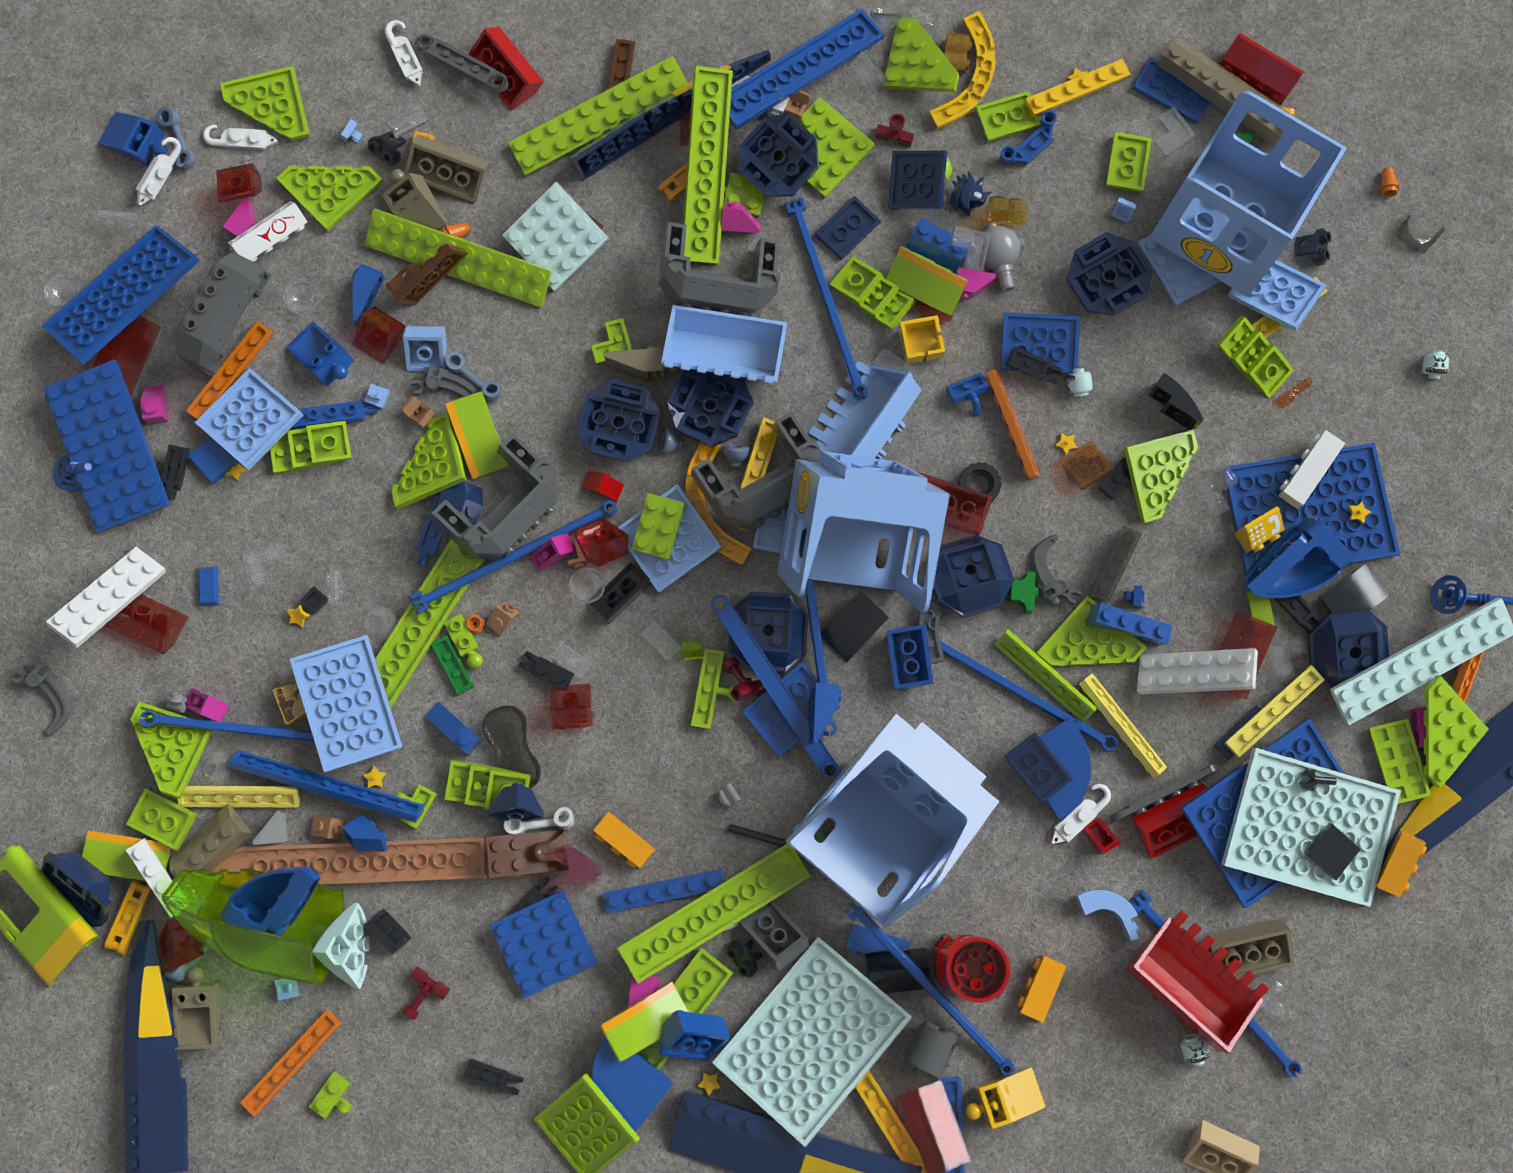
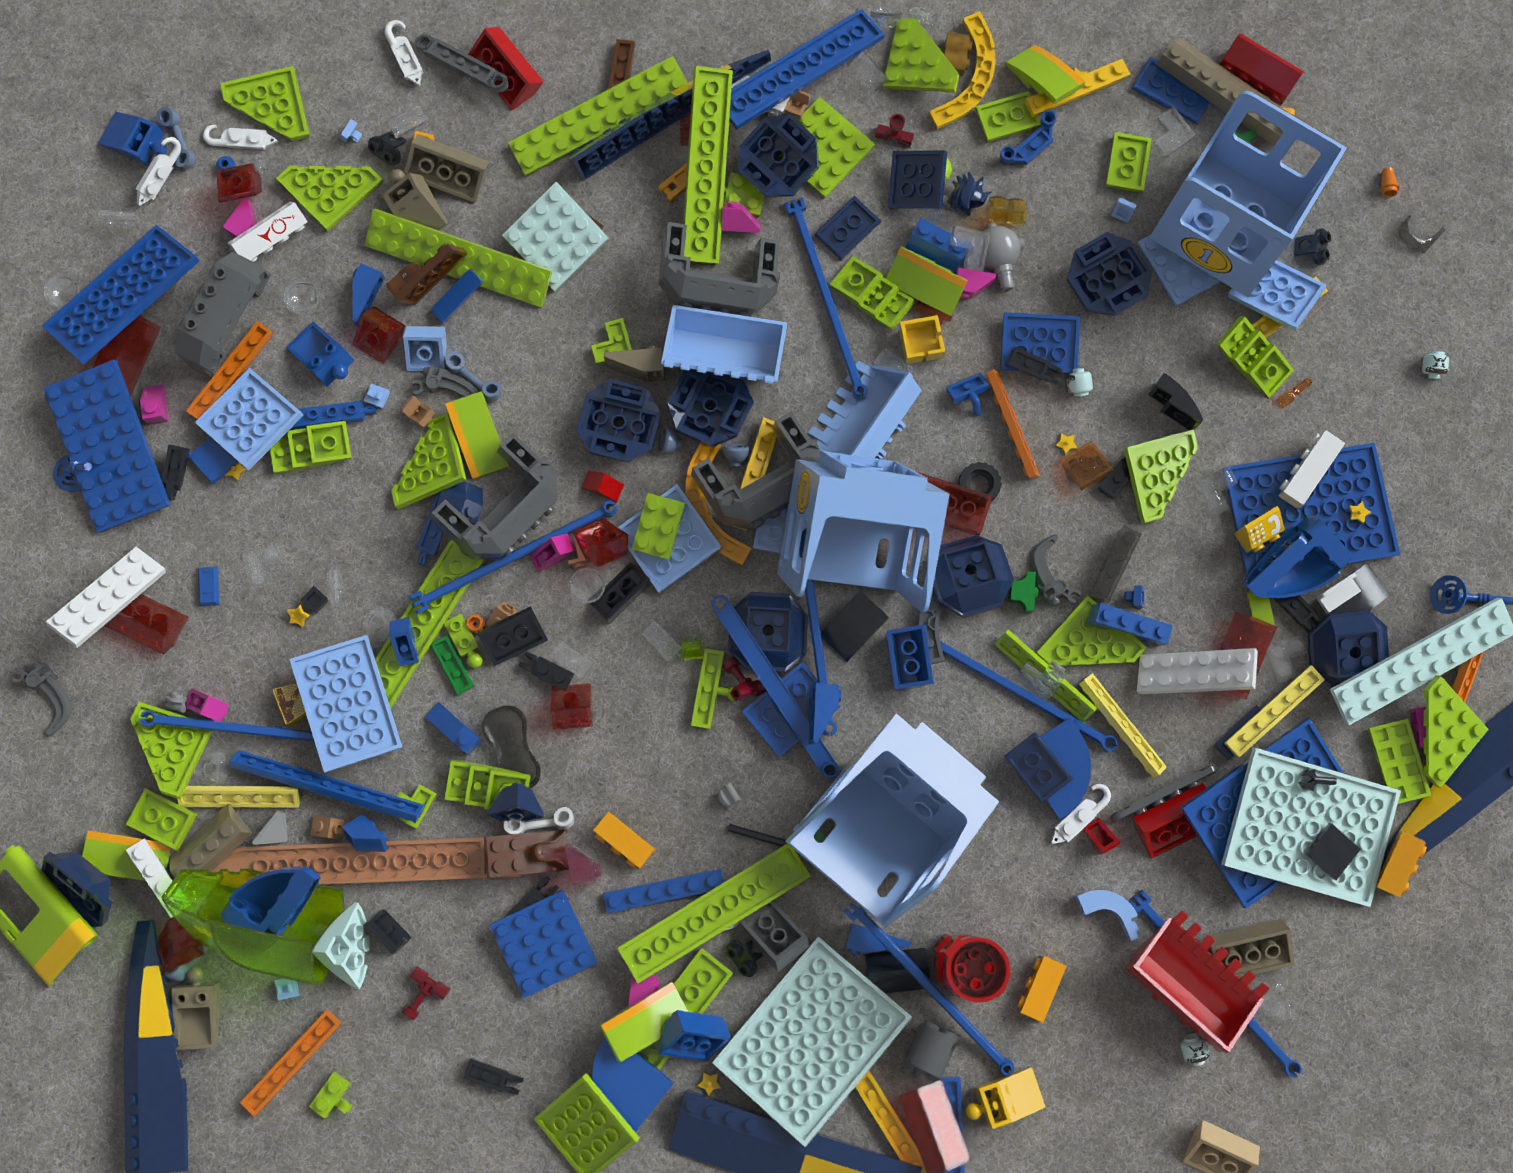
(128, 917): light orange plate -> none
(231, 163): none -> blue plate
(374, 777): yellow piece -> none
(403, 641): none -> blue slope
(457, 230): orange cone -> none
(457, 295): none -> blue slope
(512, 636): none -> black plate
(1042, 684): none -> clear plate
(1045, 73): none -> lime slope
(1338, 593): none -> white panel

